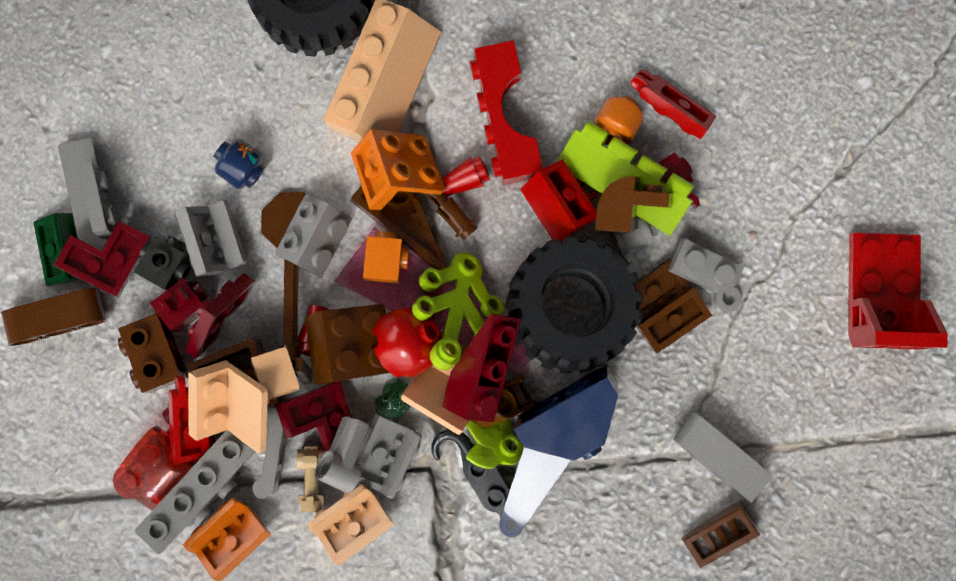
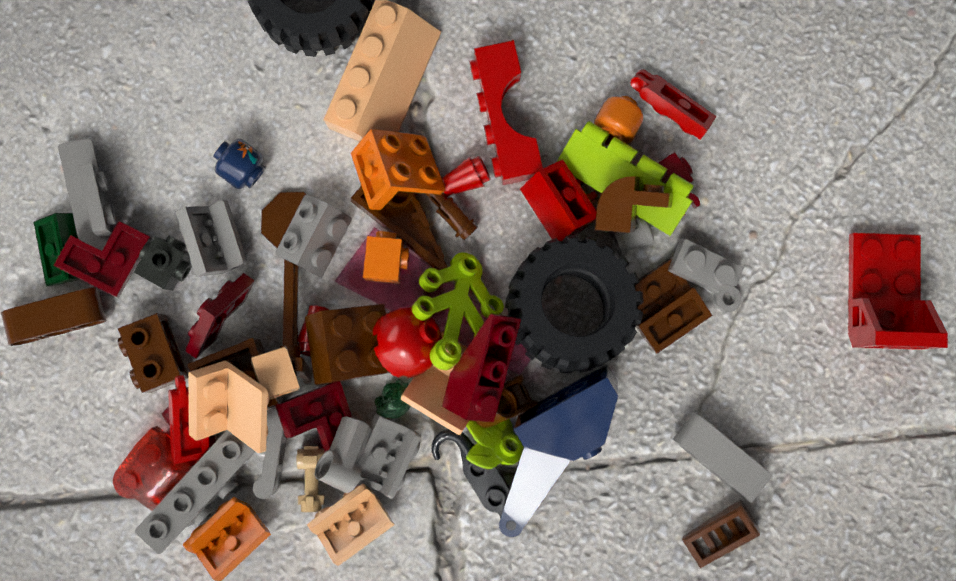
(180, 304): dark red brick -> none

